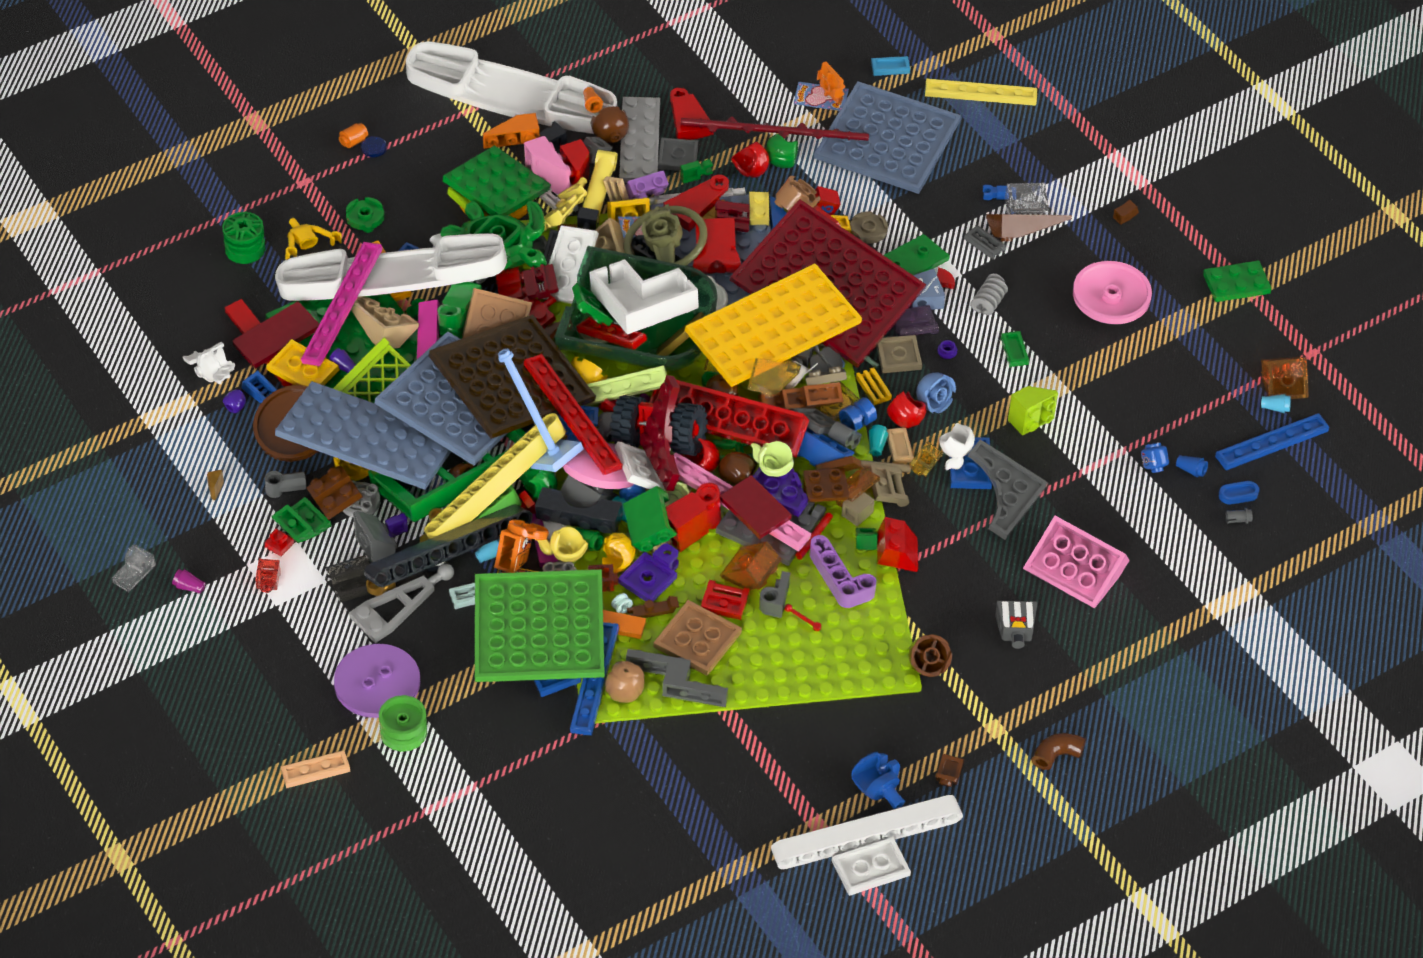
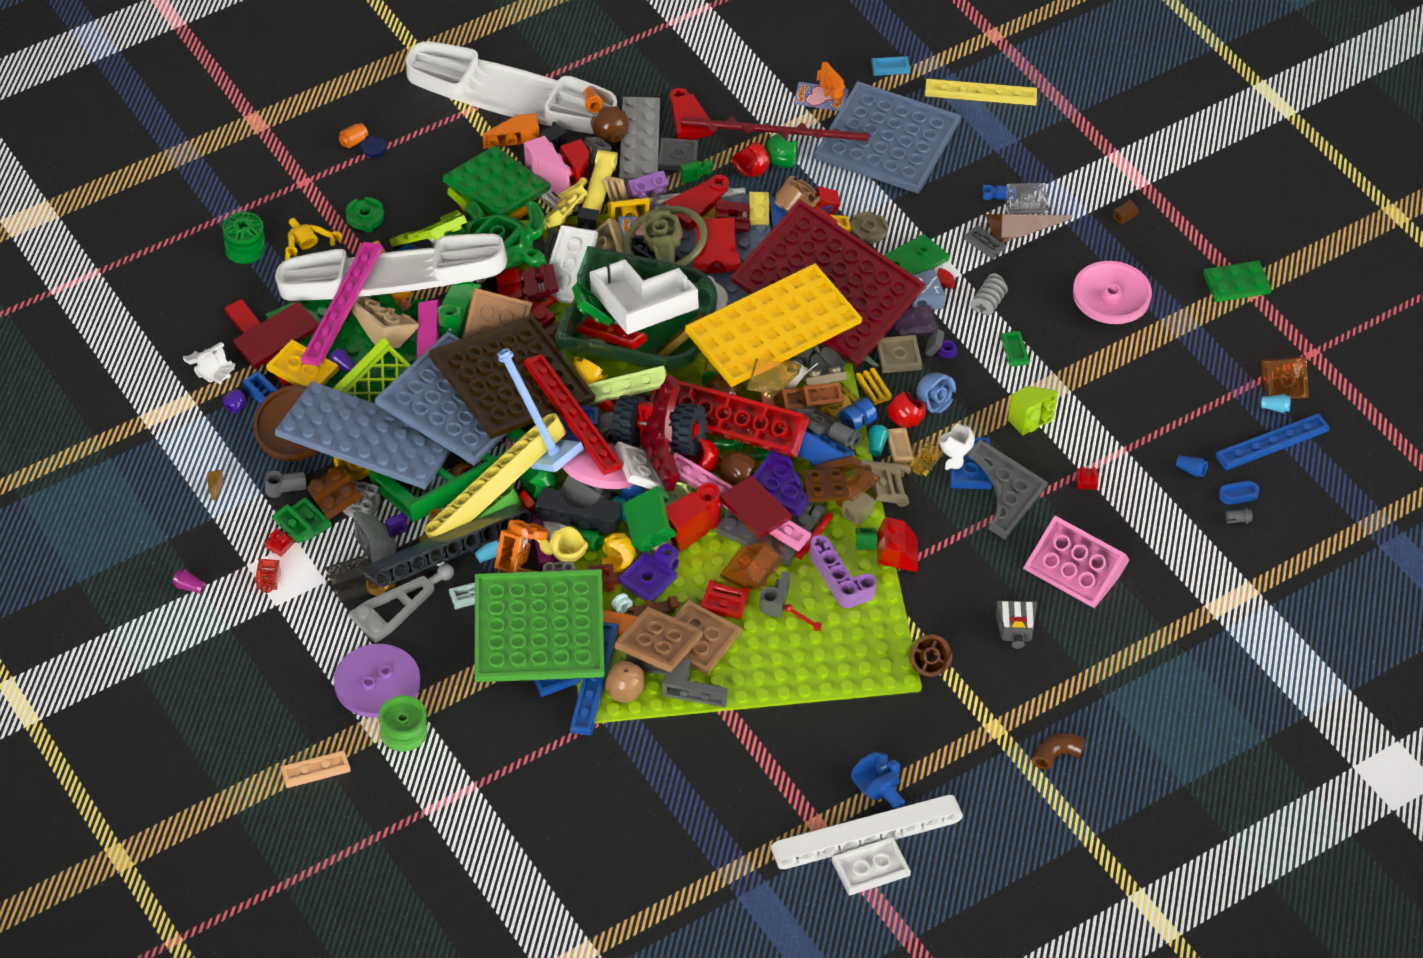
(137, 565): clear plate -> none
(449, 222): none -> lime wing
(658, 639): none -> medium nougat plate
(773, 458): yellowish green hair -> none
(934, 343): none -> dark grey tile
(949, 770): reddish brown bracket -> none
(1087, 478): none -> red tile
(1155, 457): blue head -> none

